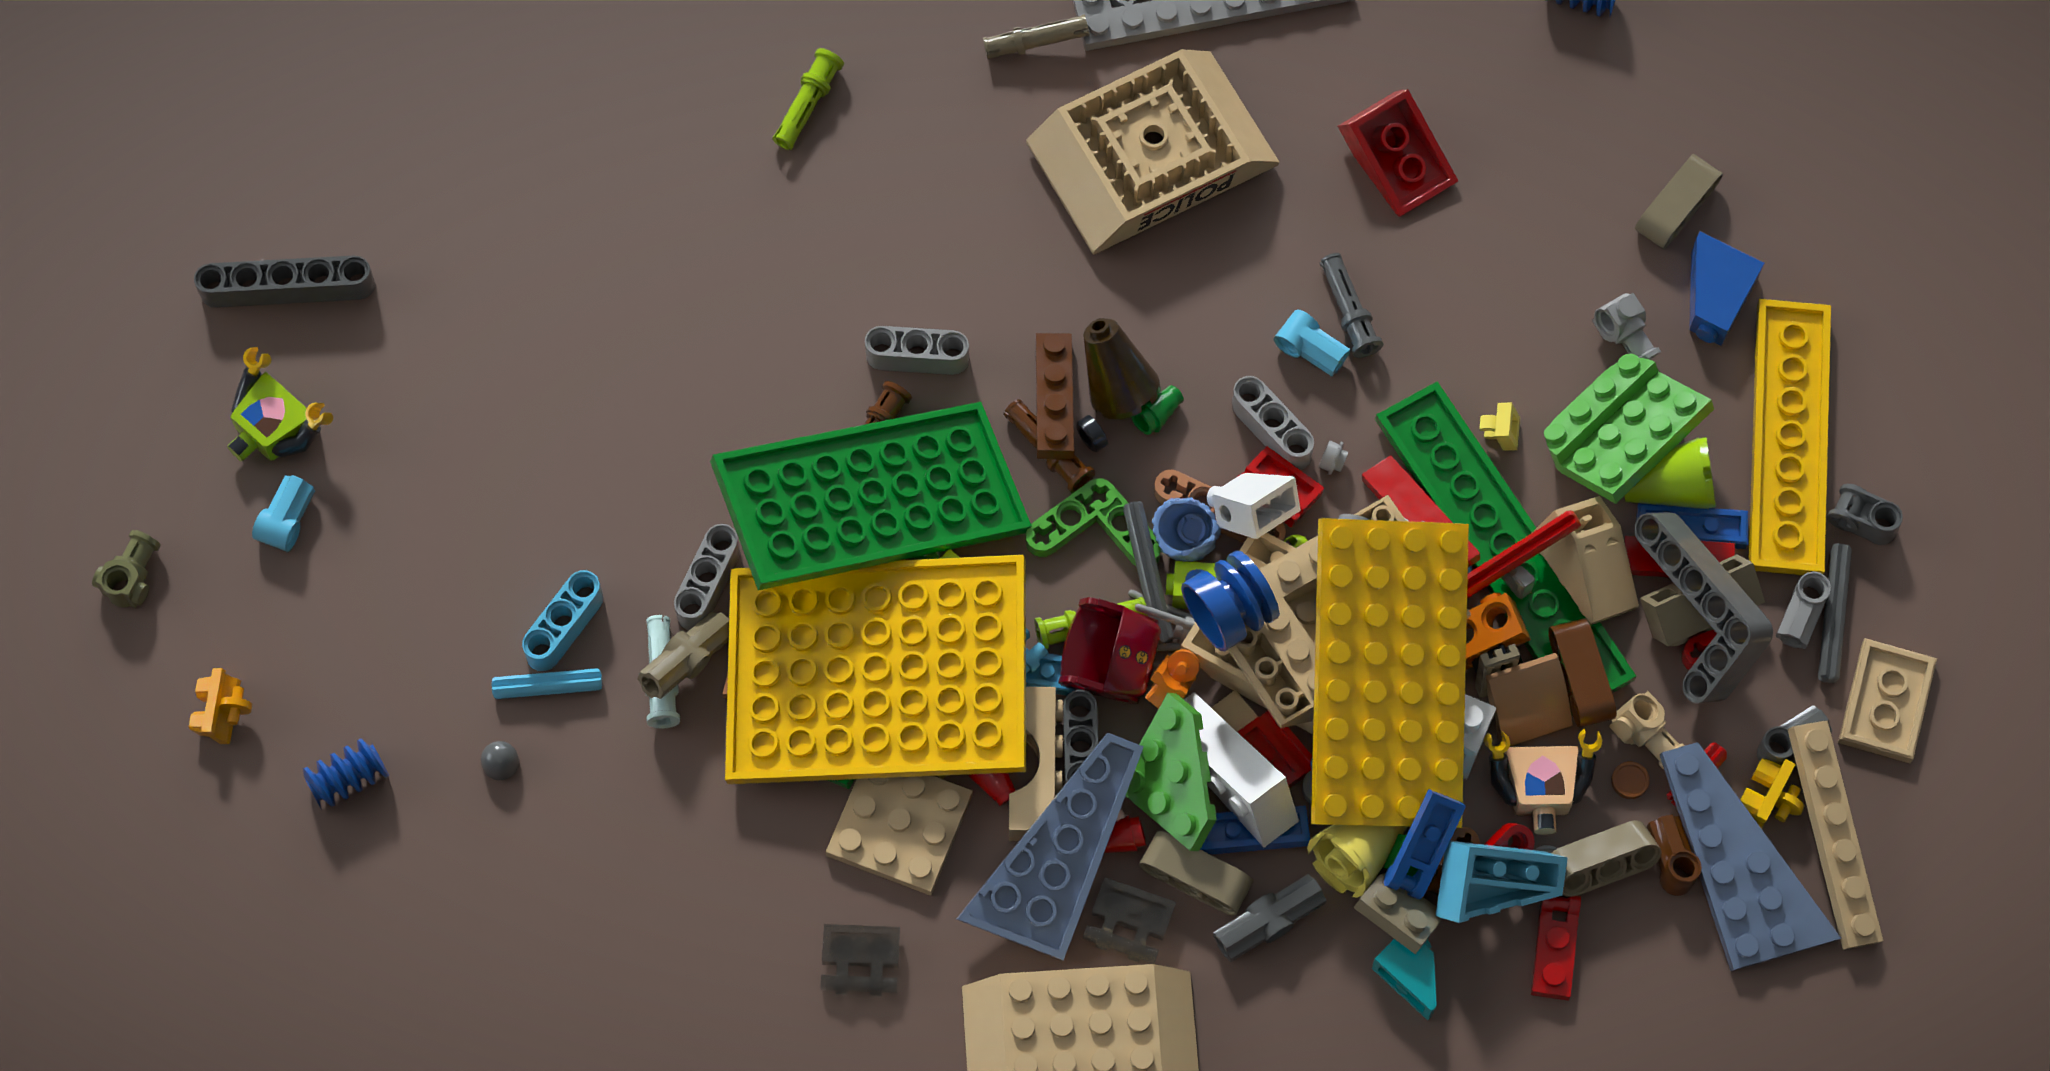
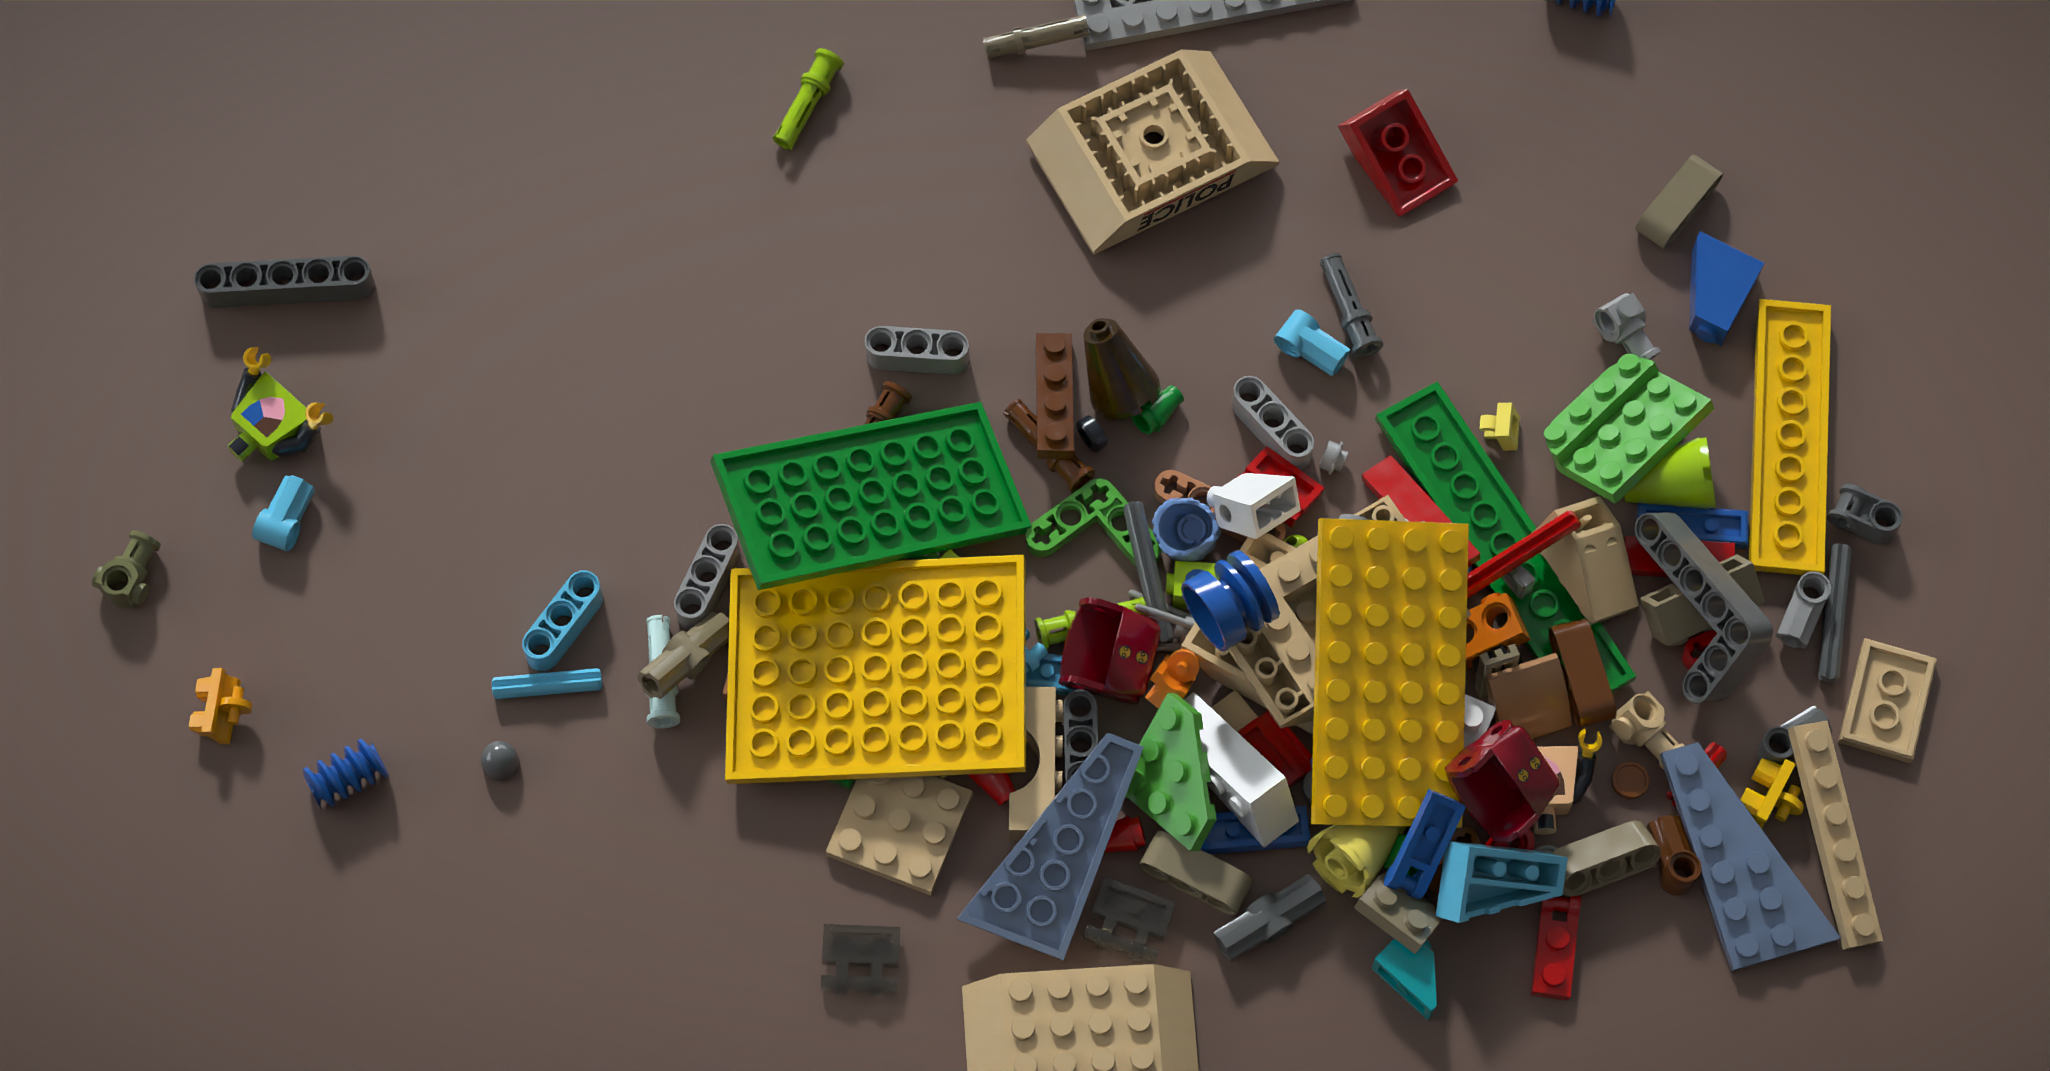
(1503, 781): none -> dark red piece

